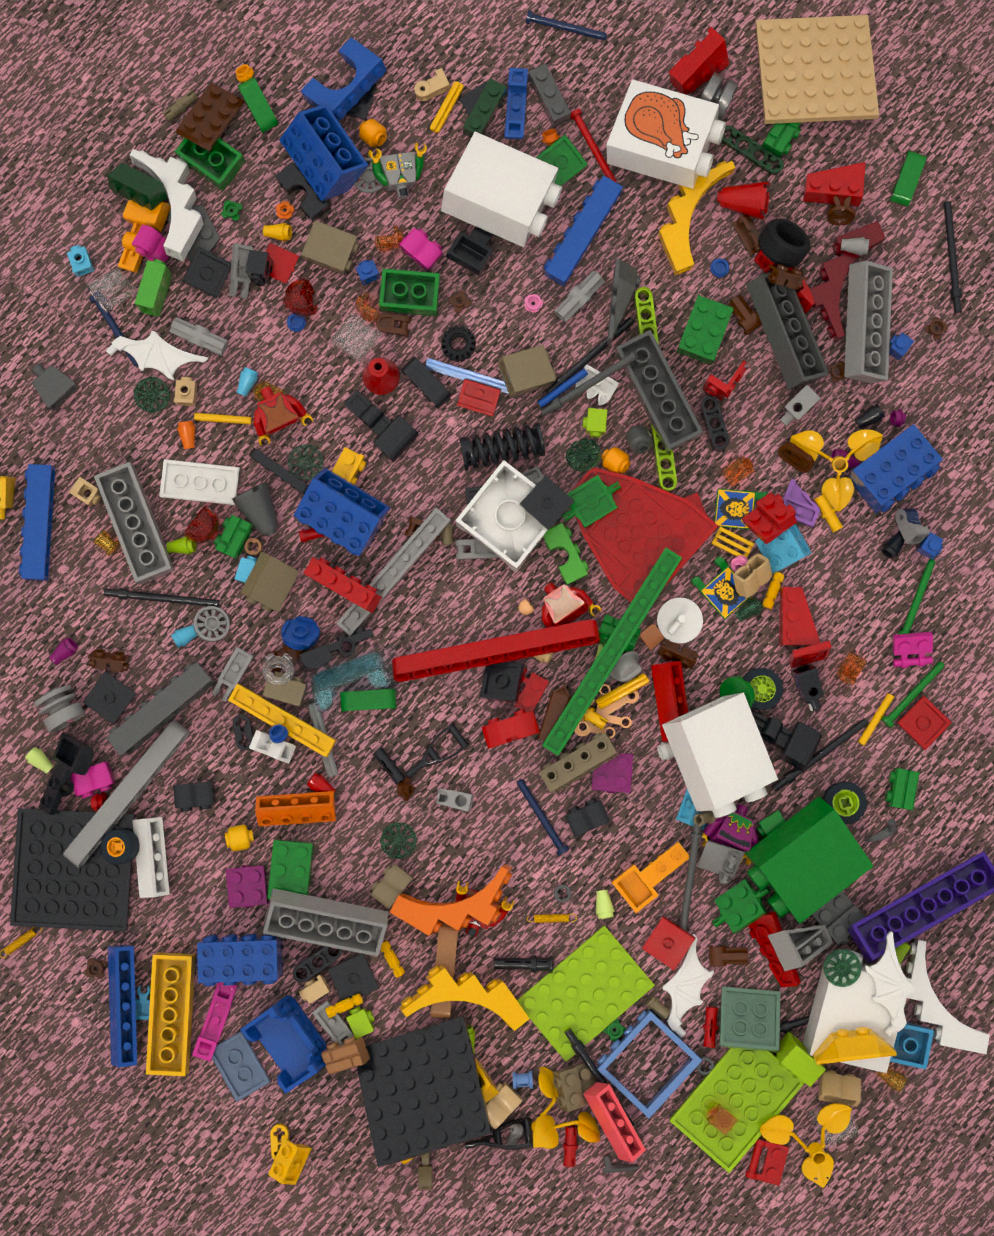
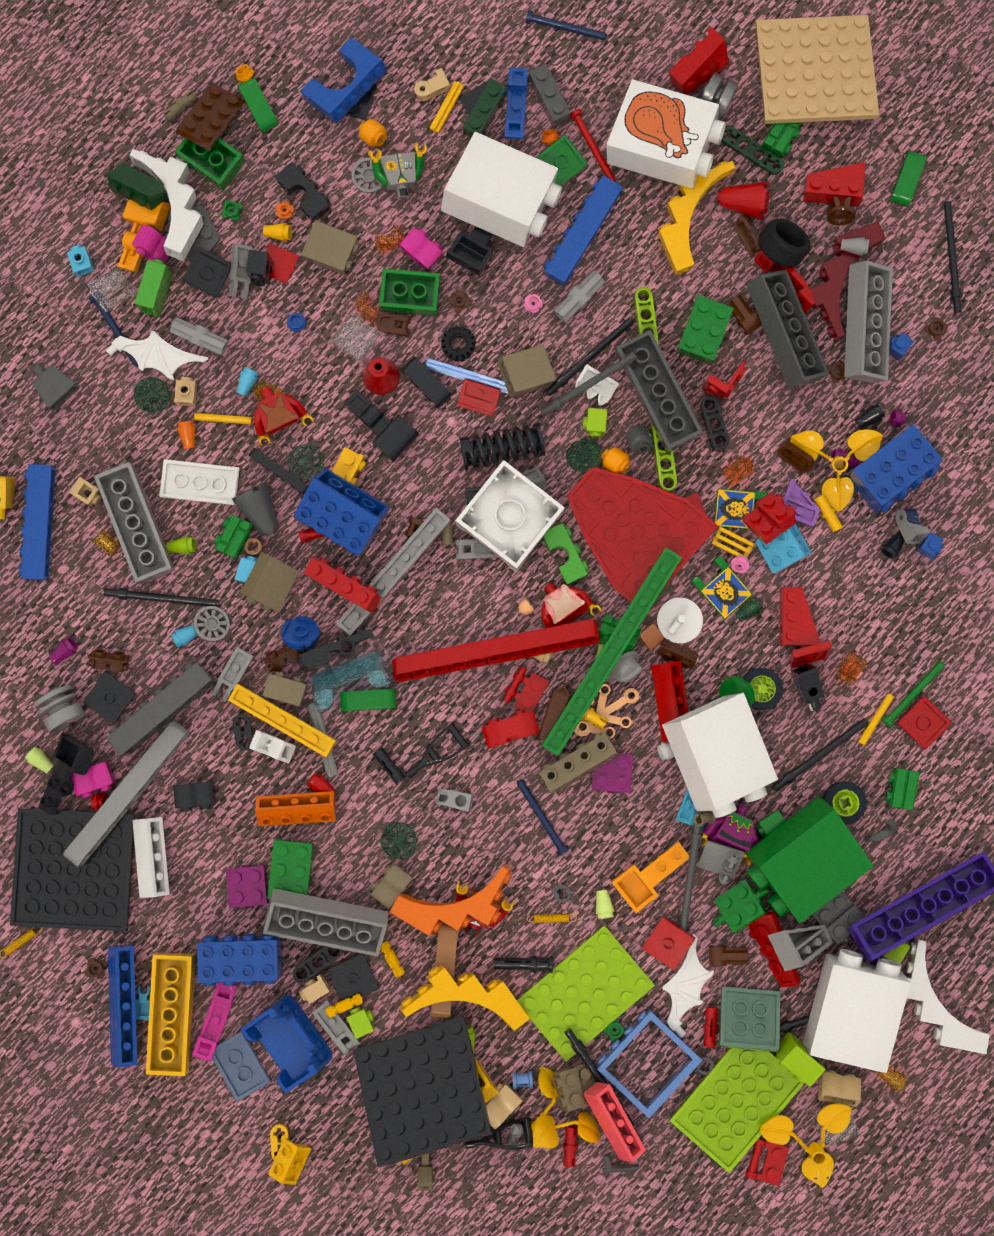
(119, 846): black wheel -> none
(203, 526): clear red cylinder -> none
(239, 838): yellow head -> none
(278, 733): blue plate -> none
(283, 662): clear piece -> none
(299, 296): clear red cylinder -> none
(323, 152): blue brick -> none
(345, 1055): medium nougat brick -> none
(367, 272): blue brick -> none
(405, 789): reddish brown plate -> none
(502, 681): black plate -> none
(547, 502): black plate -> none
(563, 387): blue bar -> none
(587, 817): black brick -> none
(592, 501): green plate -> none
(622, 691): yellow axle -> none
(623, 289): dark grey wedge -> none
(657, 1007): dark tan pin -> none
(719, 268): blue plate -> none
(721, 1119): clear orange bracket -> none
(752, 575): tan brick -> none
(773, 590): yellow axle -> none
(781, 273): reddish brown hinge -> none
(796, 745): black plate -> none
(806, 399): light grey torso -> none
(842, 968): clear green wheel -> none
(852, 1045): yellow wedge -> none
(890, 986): white animal -> none
(912, 644): dark pink plate -> none
(913, 1045): dark azure brick -> none
(918, 597): green bar -> none

